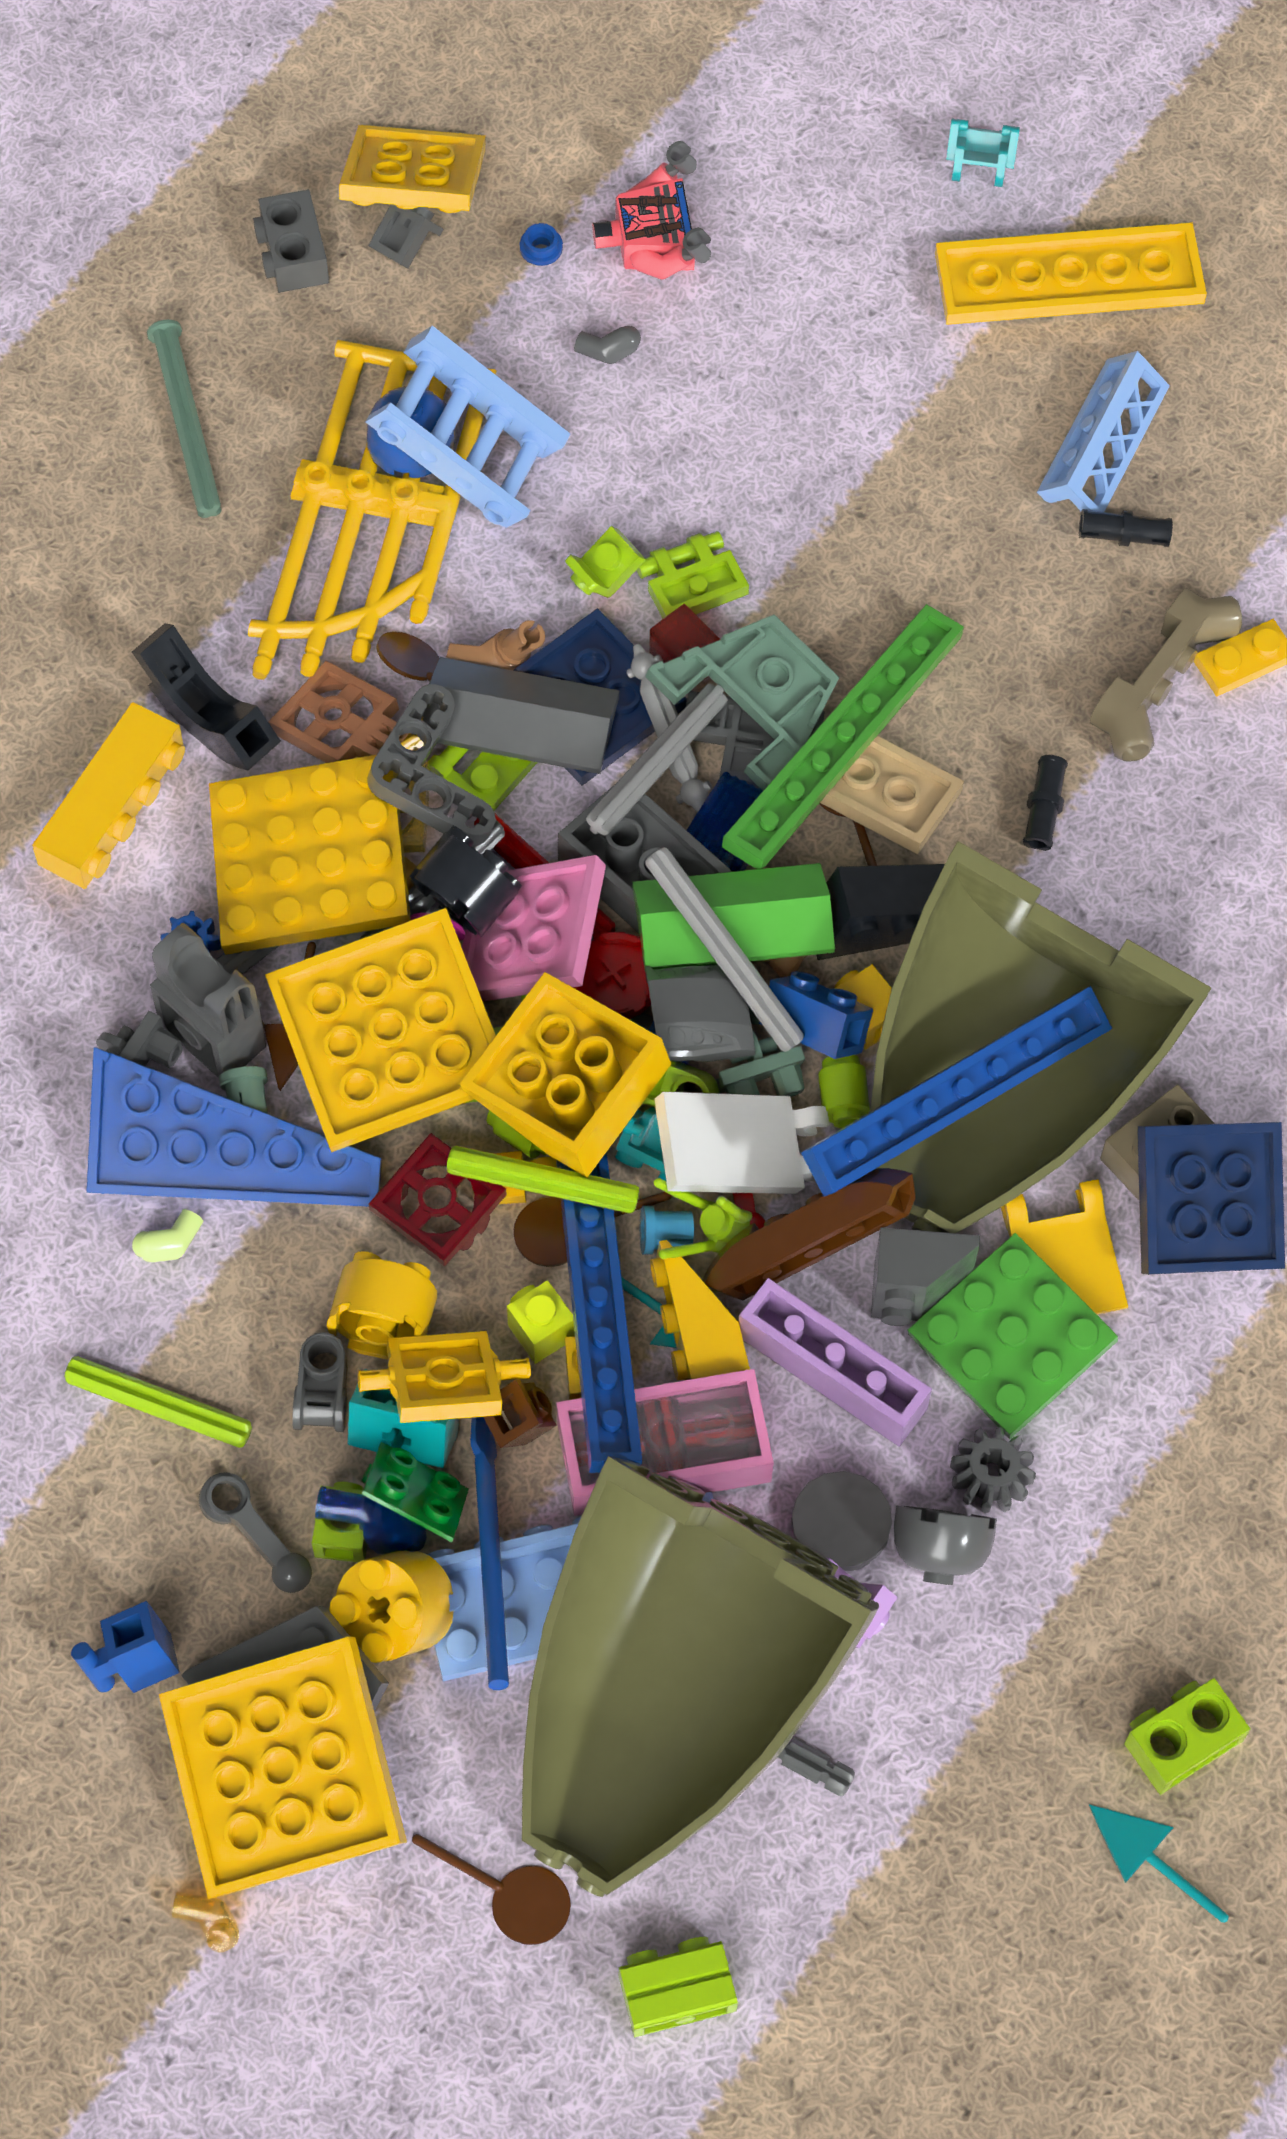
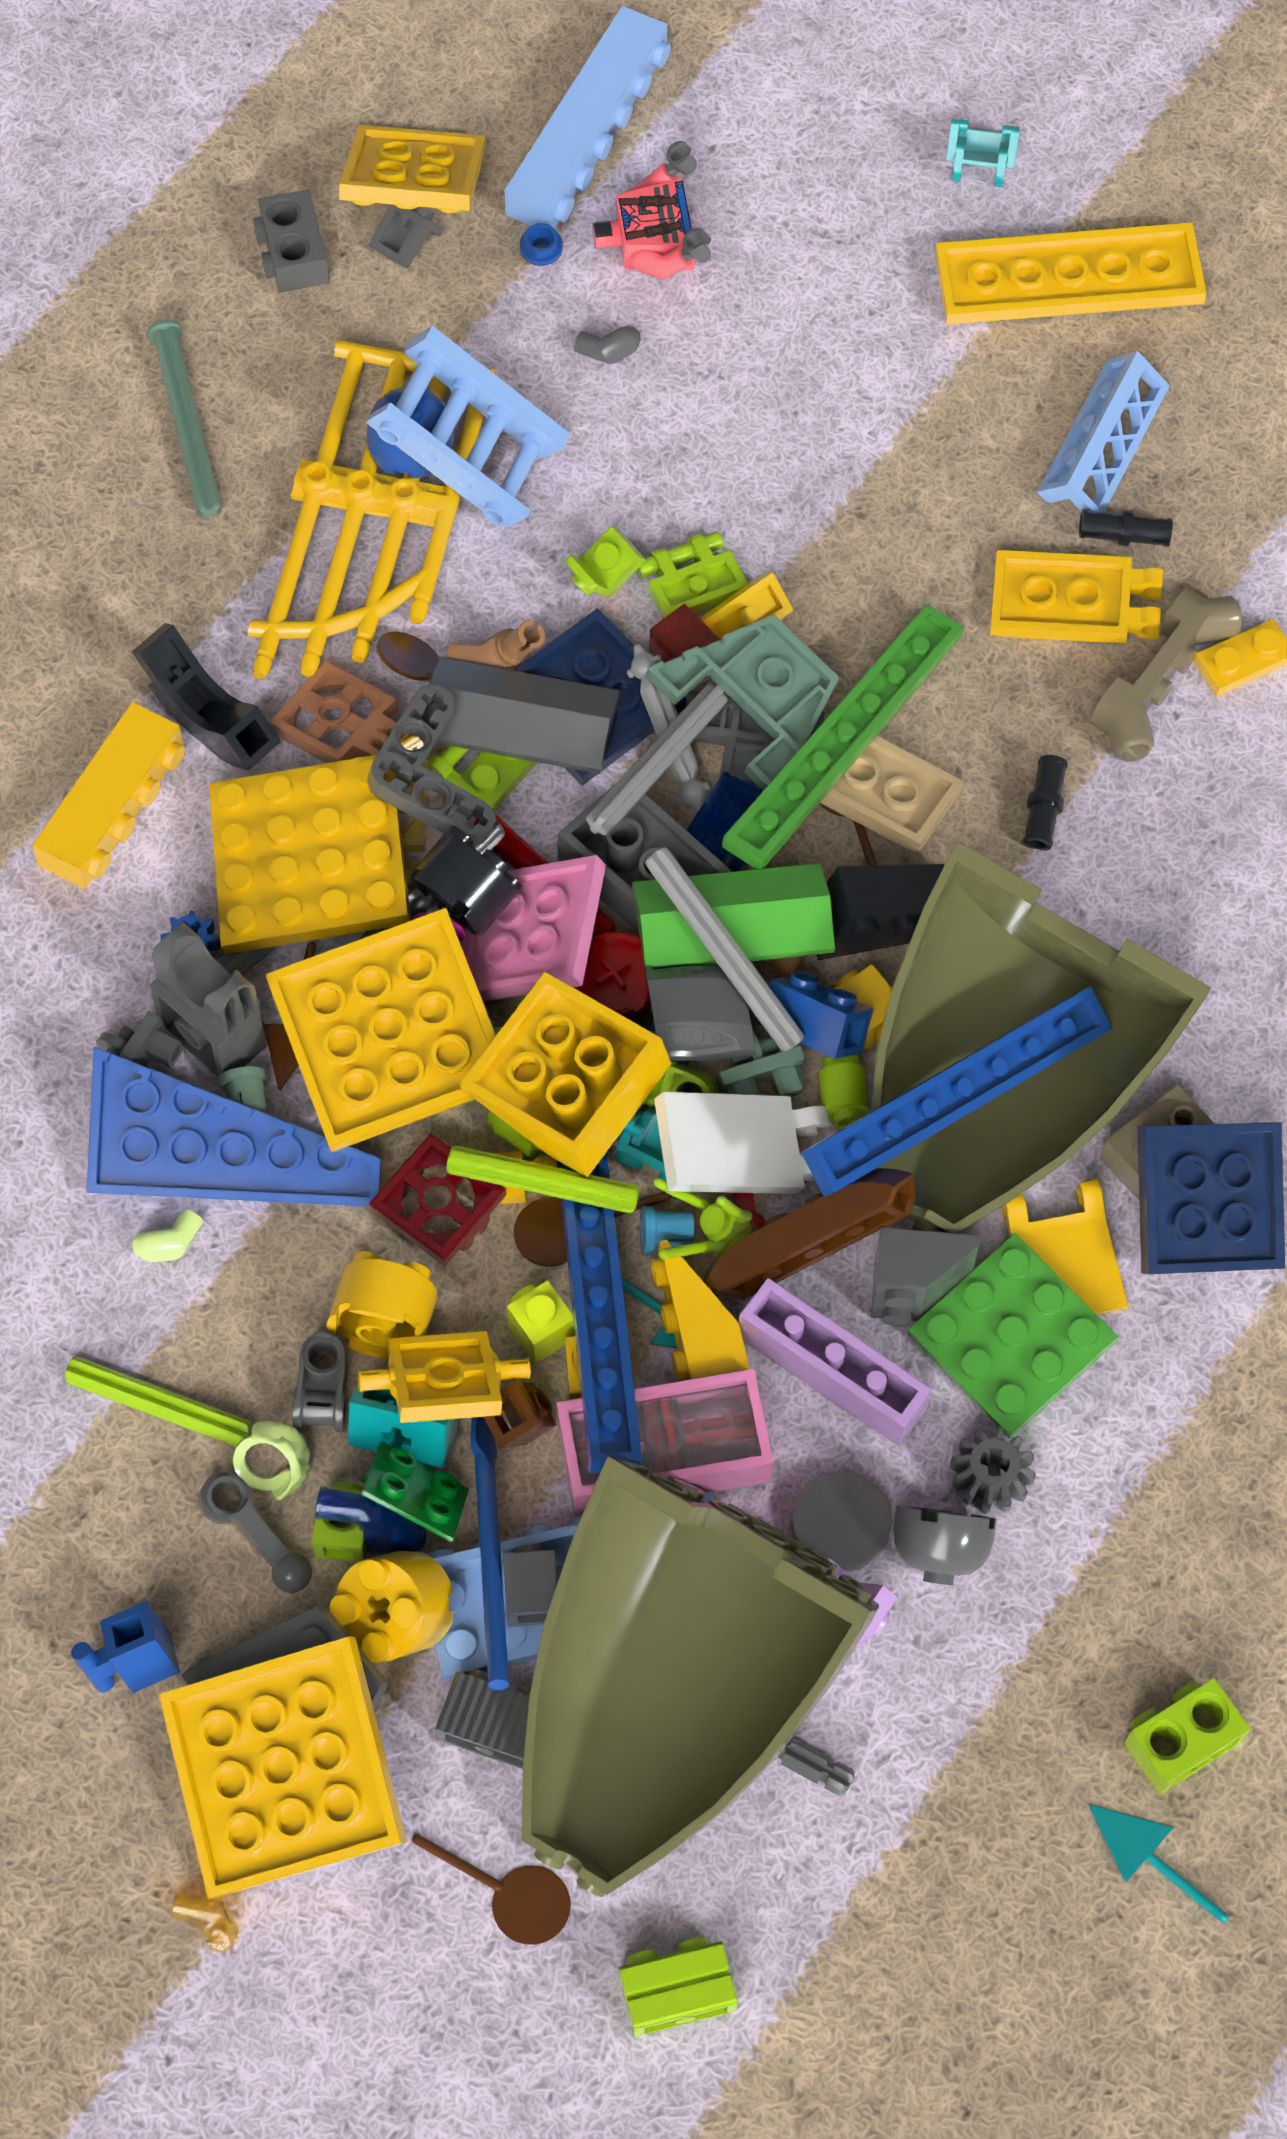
(290, 1444): none -> yellowish green piece
(485, 1718): none -> dark grey brick
(529, 1584): none -> dark grey brick
(587, 119): none -> light blue brick
(748, 605): none -> yellow plate
(1073, 597): none -> yellow tile

